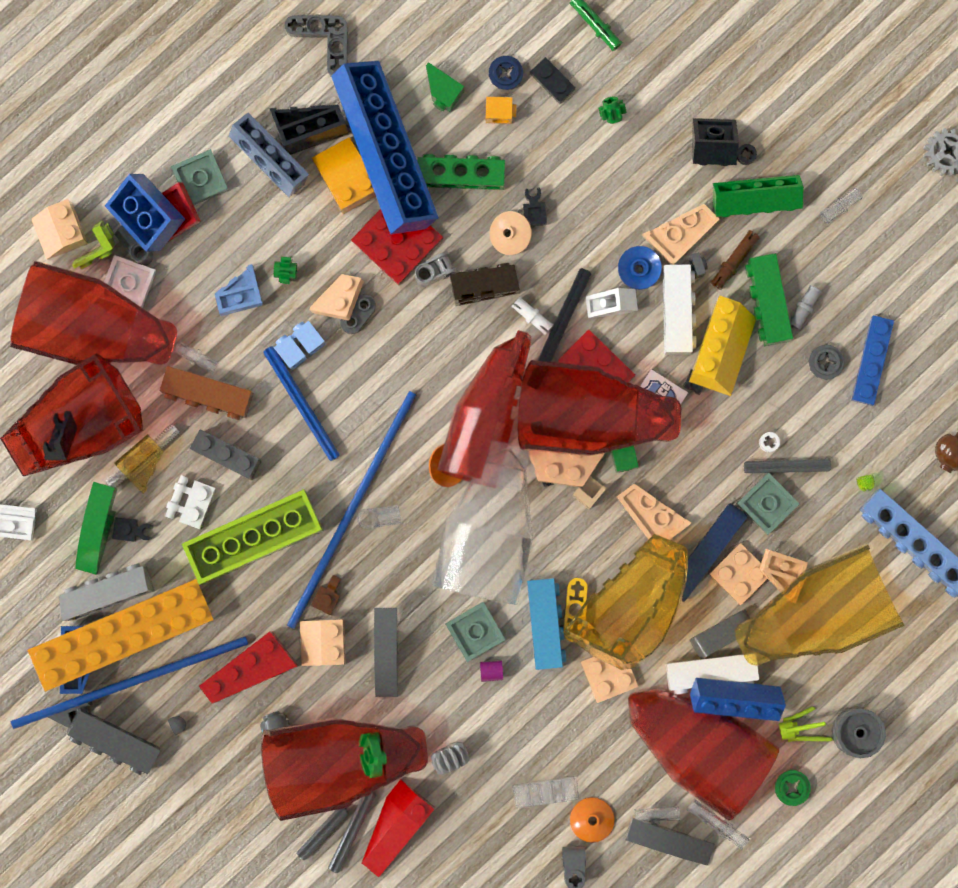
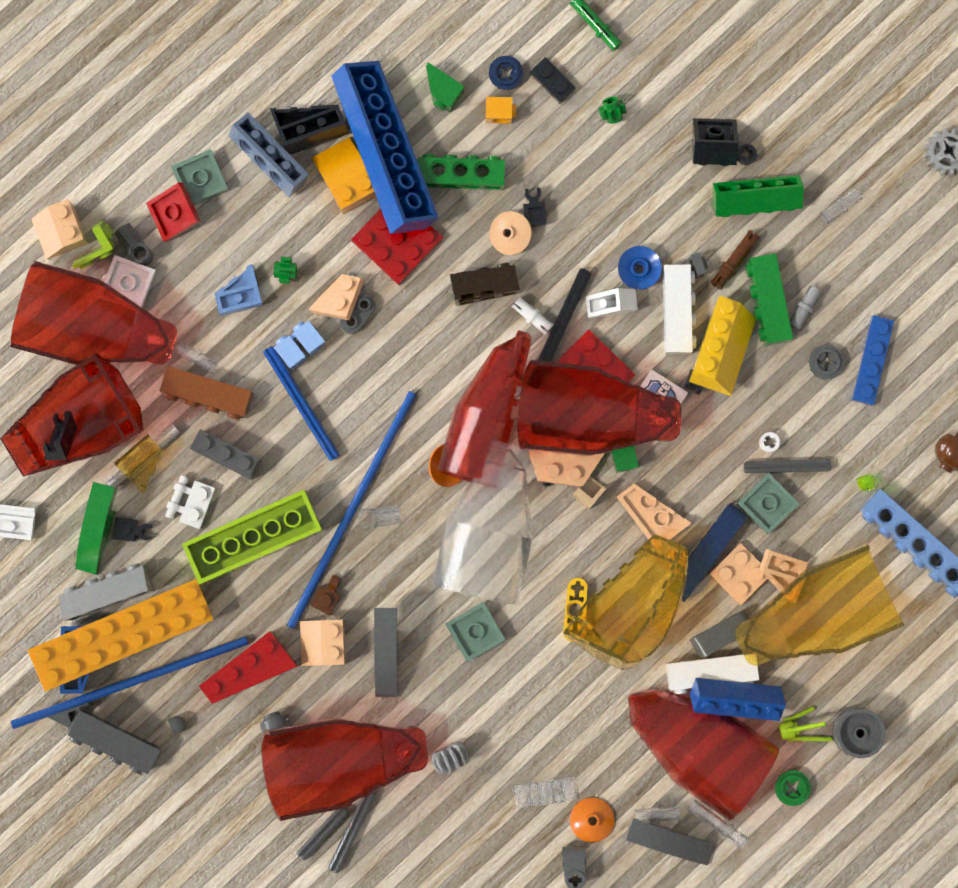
(144, 212): blue brick -> none
(332, 36): dark grey beam -> none
(373, 756): green plate -> none
(397, 823): red wedge -> none
(436, 269): light grey piece -> none
(491, 671): magenta beam -> none
(544, 624): dark azure brick -> none
(606, 679): light nougat plate -> none
(681, 234): light nougat wing -> none

